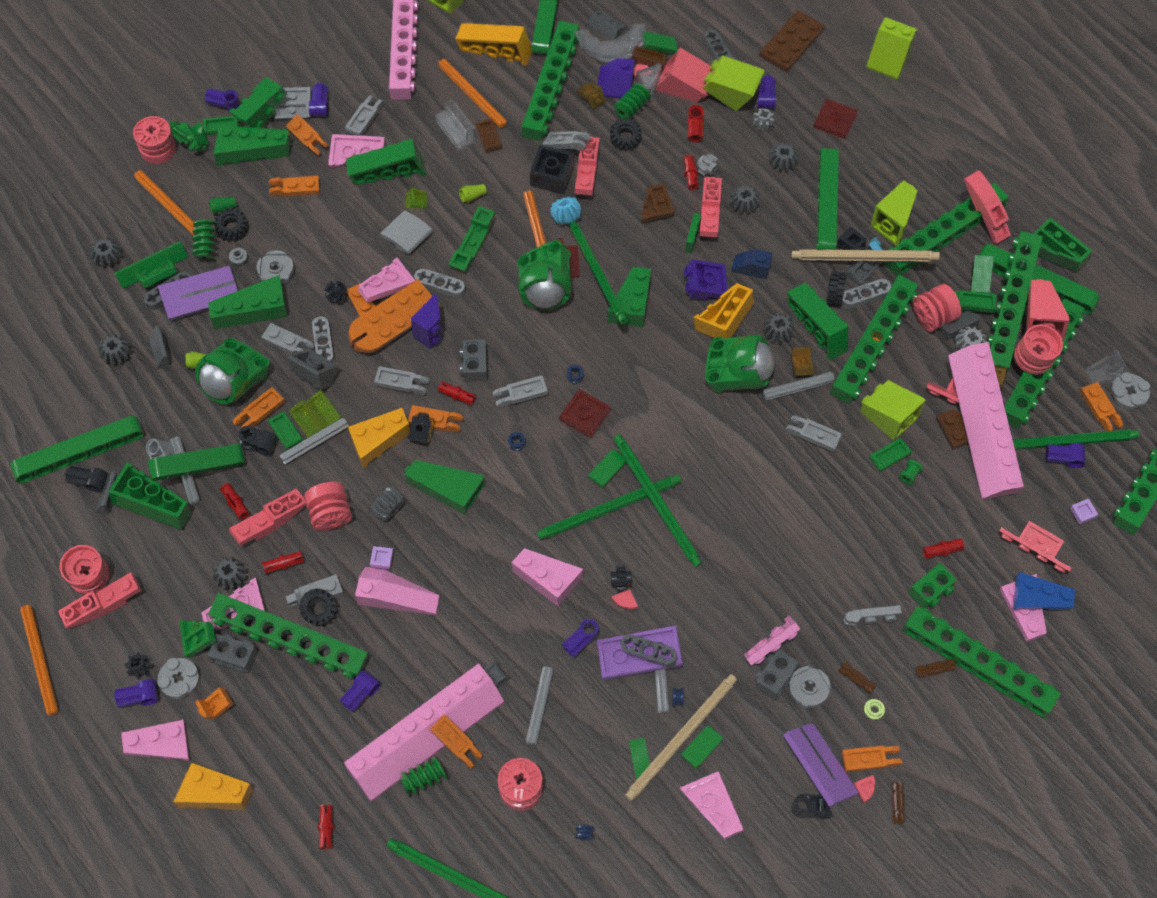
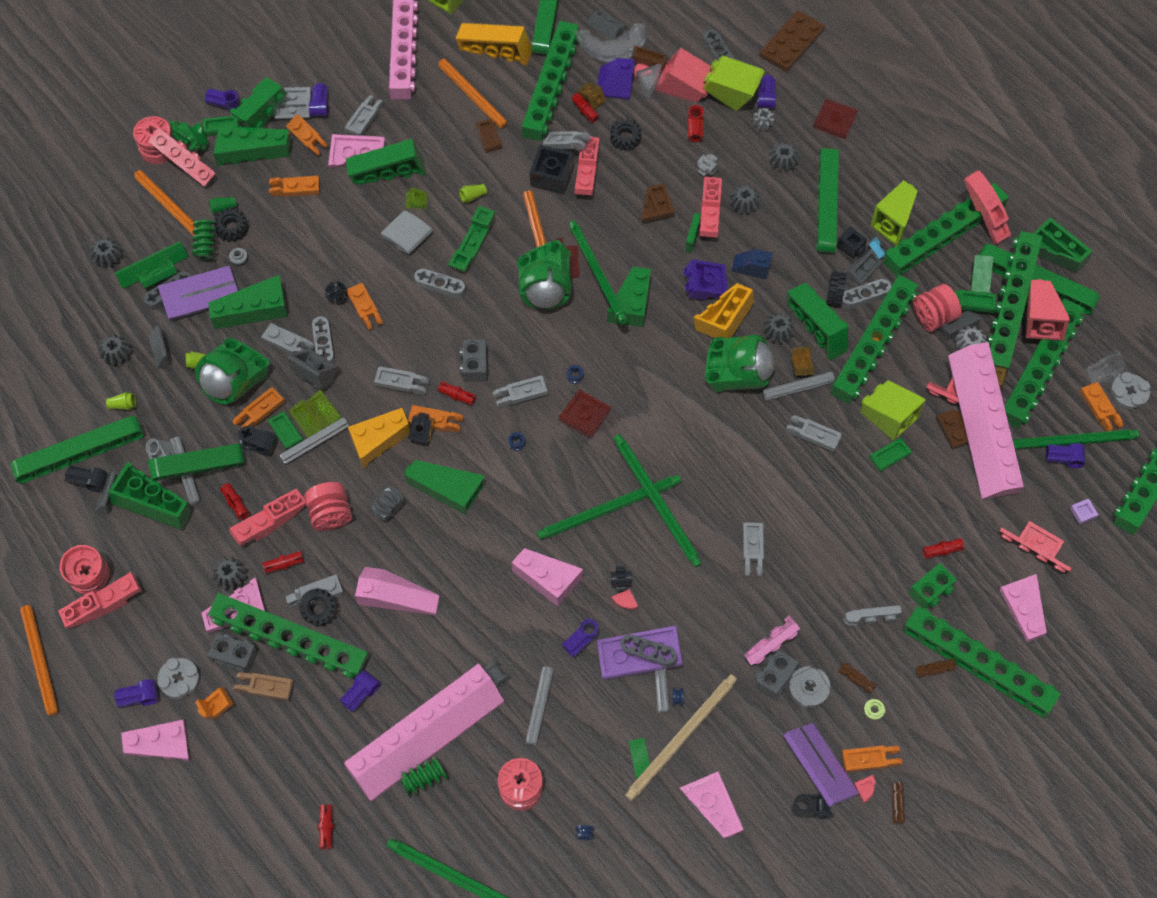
(123, 401): none -> lime cone
(137, 671): black gear -> none
(180, 156): none -> coral bracket
(196, 636): green wing -> none
(211, 789): light orange wedge -> none
(265, 686): none -> medium nougat hinge
(273, 258): light grey plate -> none
(381, 557): lavender plate -> none
(387, 282): bright pink wing -> none
(388, 318): orange plate -> none
(427, 323): dark purple slope -> none
(454, 740): orange hinge -> none
(456, 125): clear piece -> none
(565, 210): medium azure gear -> none
(585, 108): none -> red axle
(607, 468): green tile -> none
(632, 101): green piece -> none
(660, 42): green tile -> none
(691, 172): red pin -> none
(702, 747): green tile -> none
(753, 546): none -> light grey hinge
(869, 255): tan piece -> none
(891, 48): lime slope -> none
(911, 471): green bush -> none
(1038, 349): coral wheel -> none
(1041, 594): blue wing -> none

